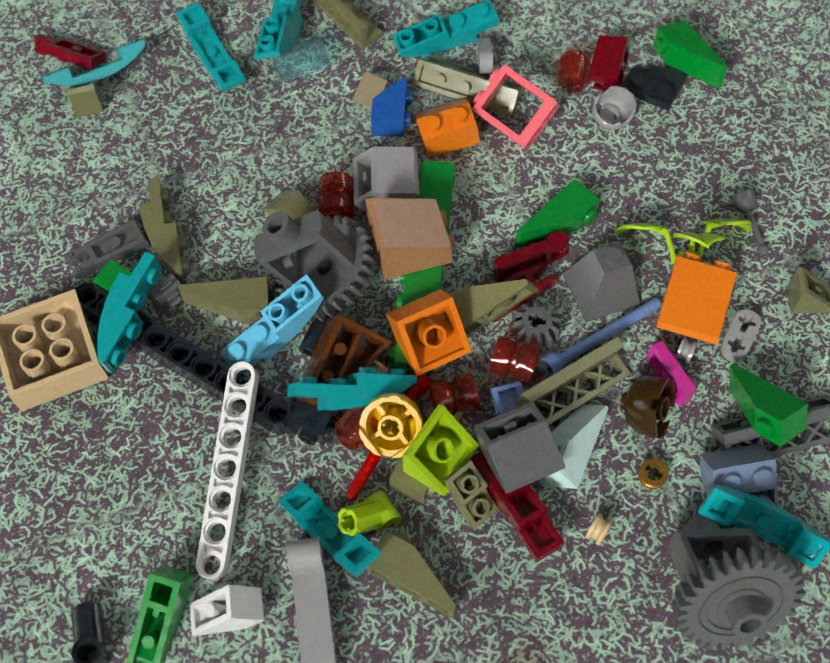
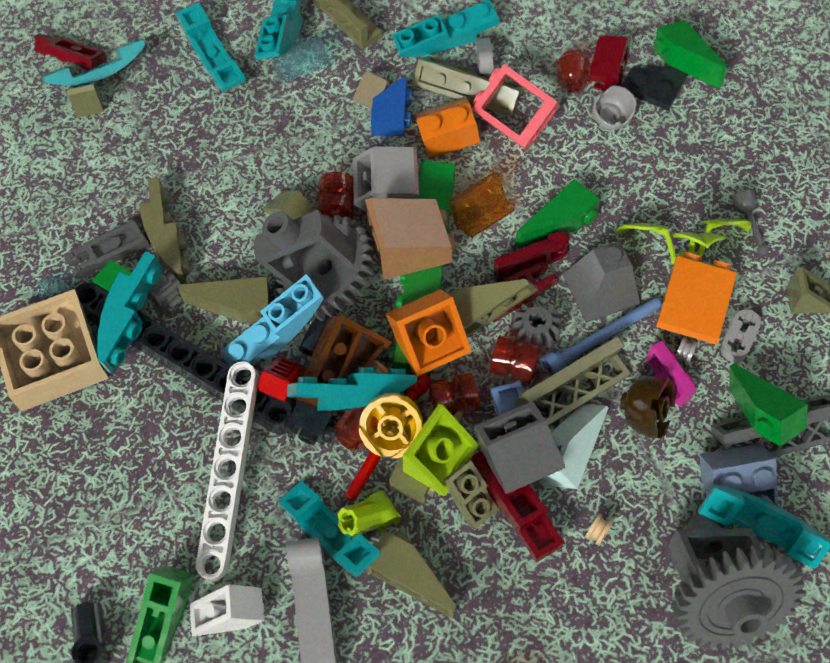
(52, 285): none -> clear light blue arm
(278, 375): none -> red slope
(480, 205): none -> clear orange bracket
(643, 474): pearl gold bush -> none

